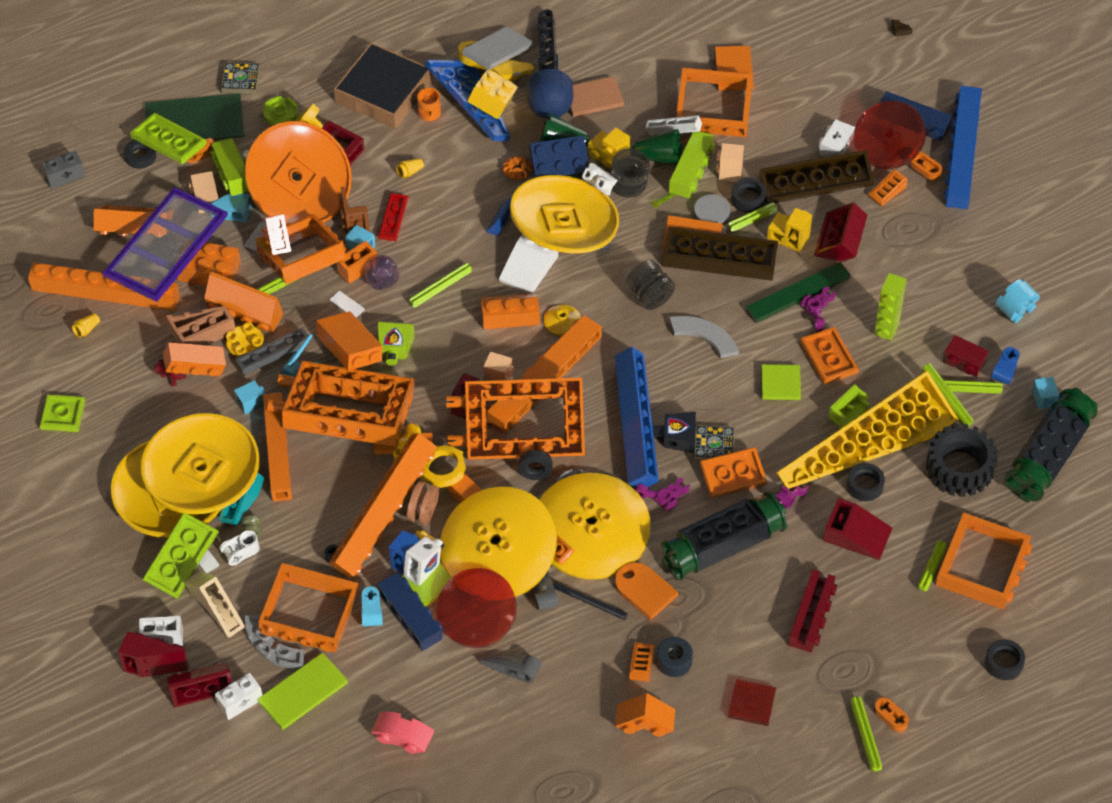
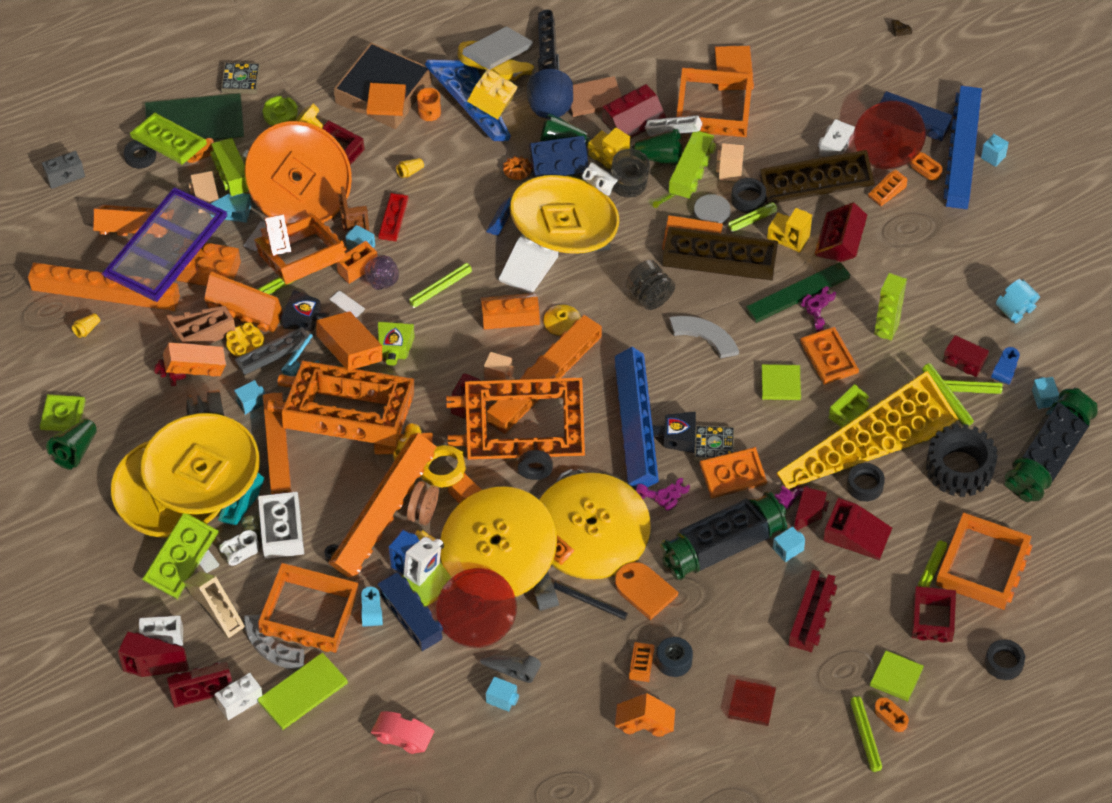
(71, 444): none -> dark green cone
(211, 405): none -> clear smoke wheel
(281, 525): none -> white brick
(302, 312): none -> black torso
(386, 99): none -> orange tile
(502, 694): none -> medium azure brick
(633, 111): none -> dark red slope
(789, 544): none -> medium azure brick
(811, 507): none -> dark red slope
(896, 676): none -> lime tile
(936, 597): none -> dark red window
(994, 150): none -> medium azure brick

